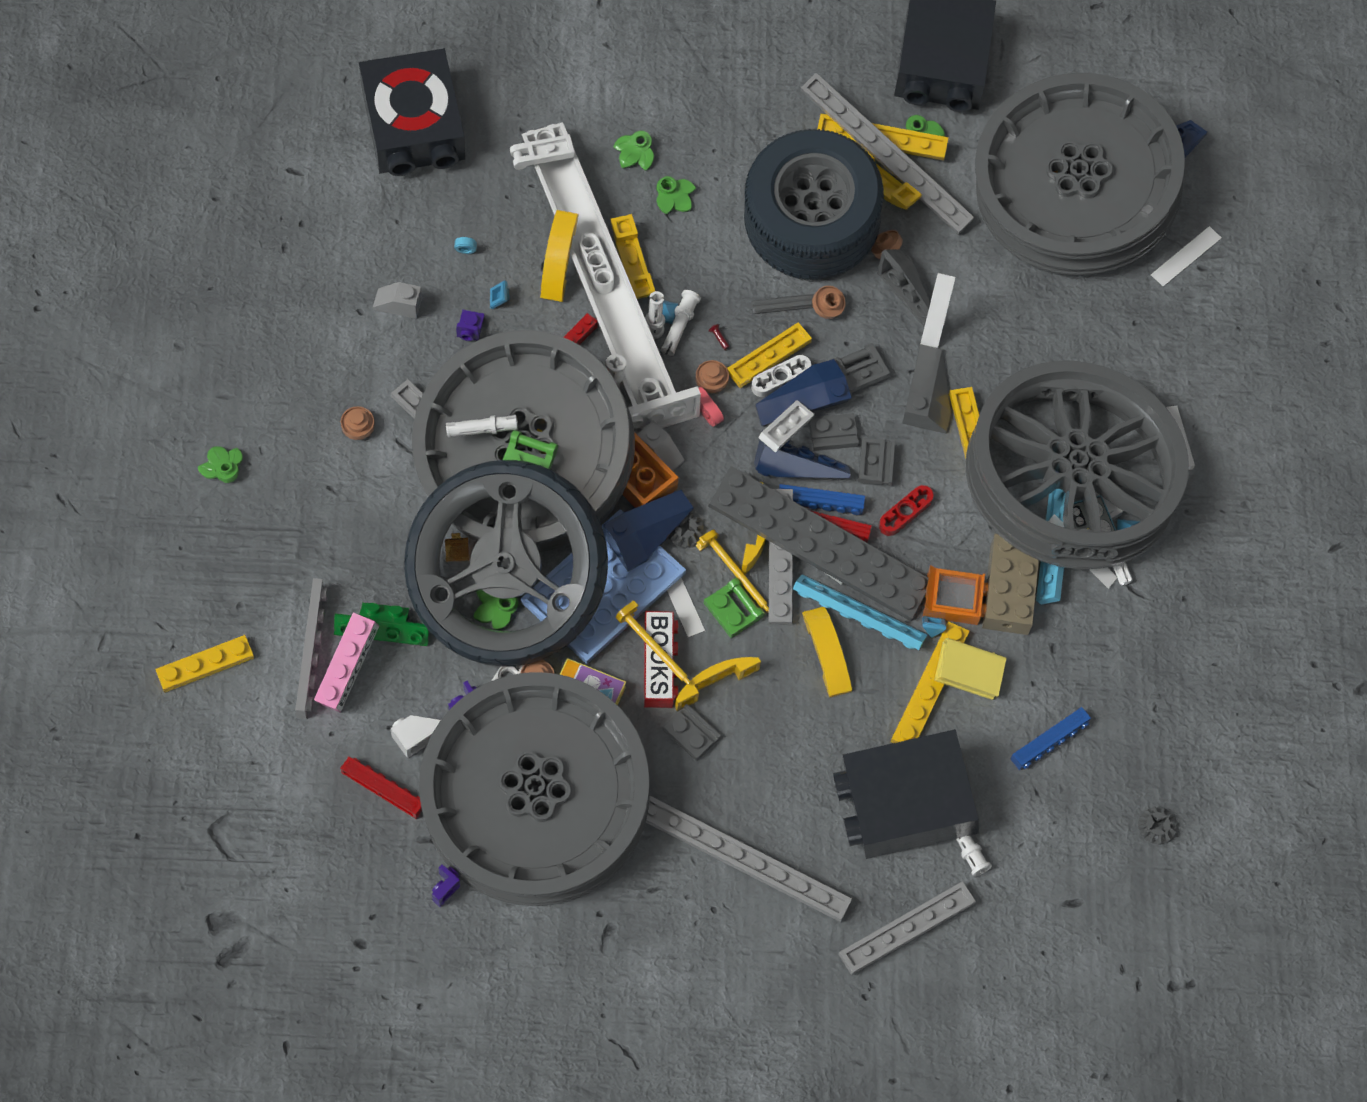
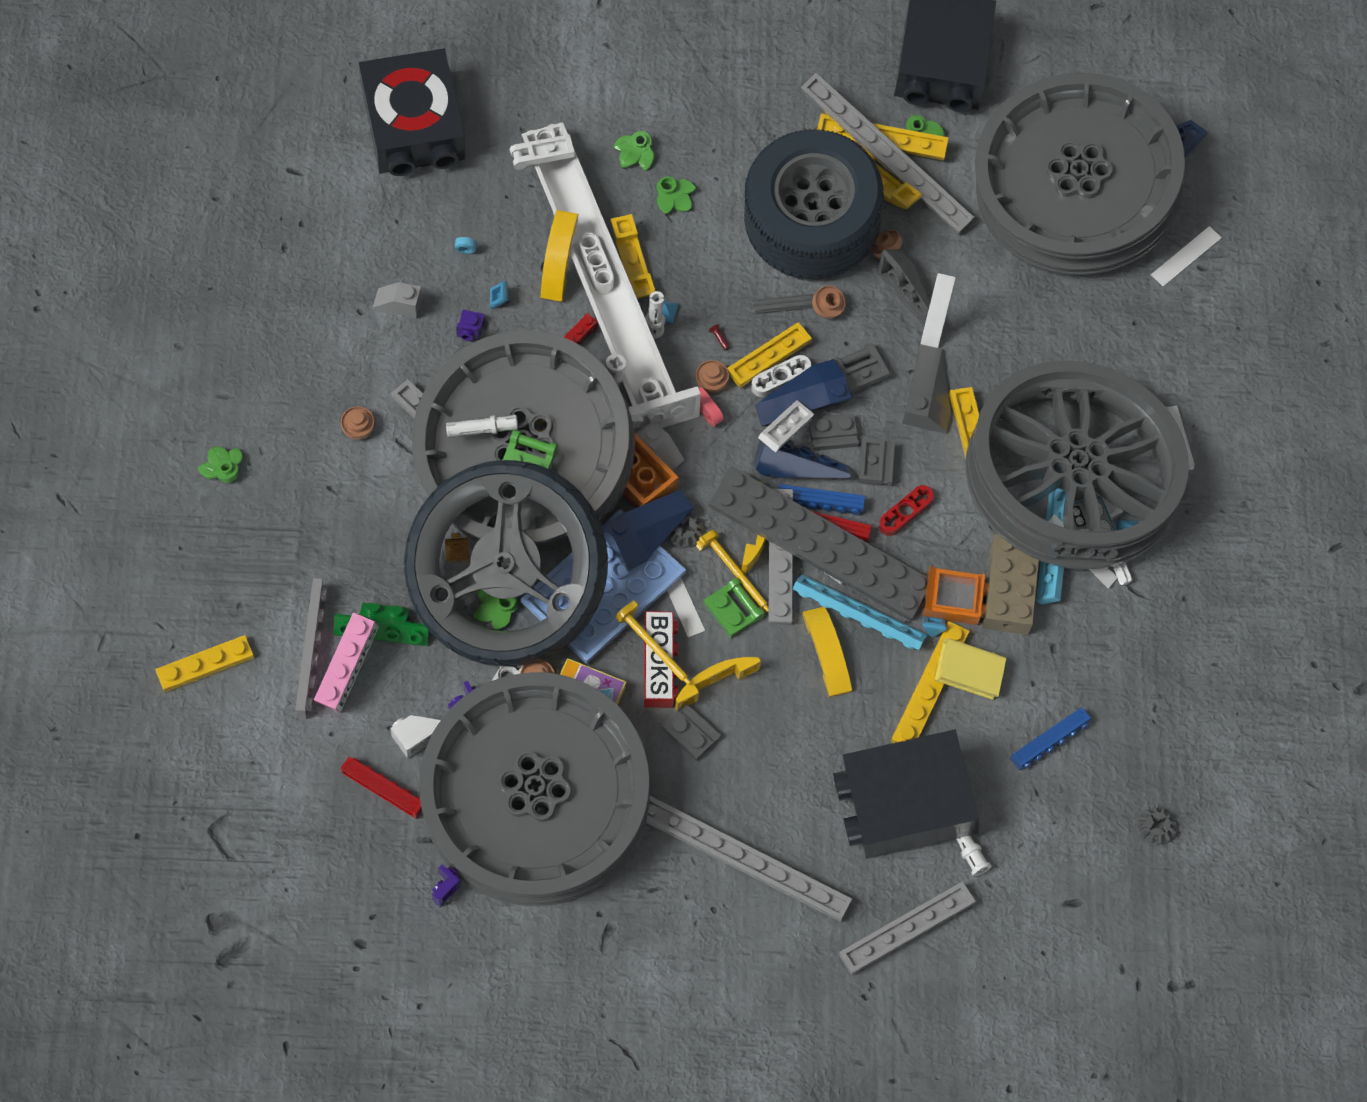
(683, 314): white pin -> none

